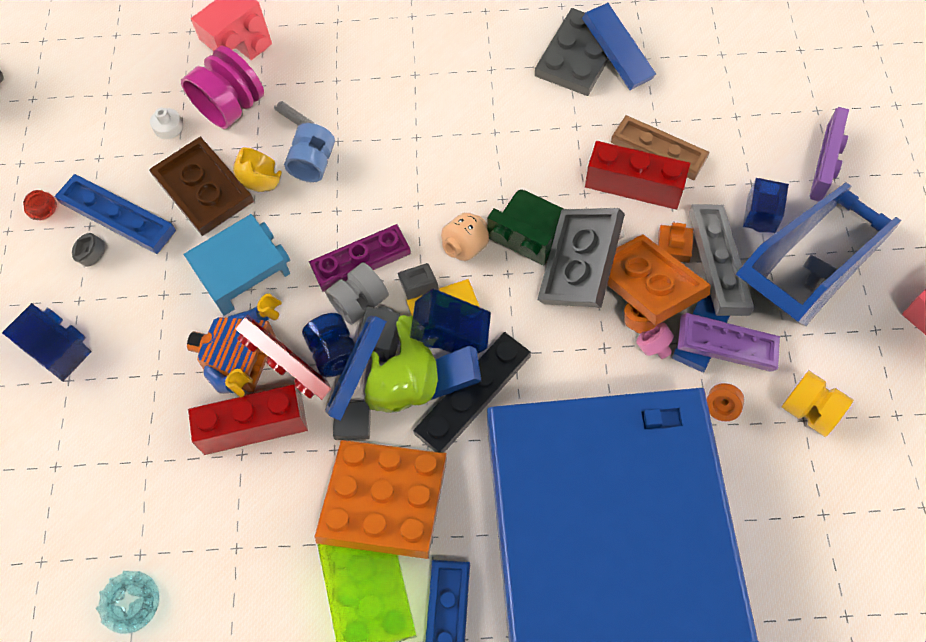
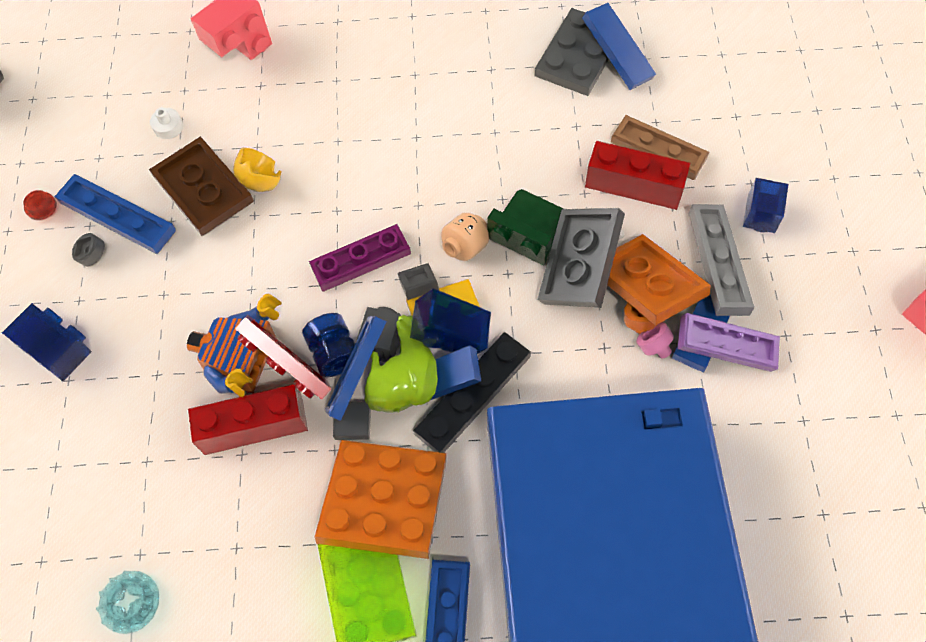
(222, 87): dark pink wheel -> none
(237, 260): dark azure panel -> none
(291, 114): light grey piece -> none
(309, 152): medium blue wheel -> none
(357, 293): light grey wheel -> none
(676, 241): orange tile -> none
(725, 402): orange tile -> none
(776, 247): blue piece -> none
(817, 403): yellow wheel -> none
(819, 271): light grey tile -> none
(828, 162): medium lavender plate -> none

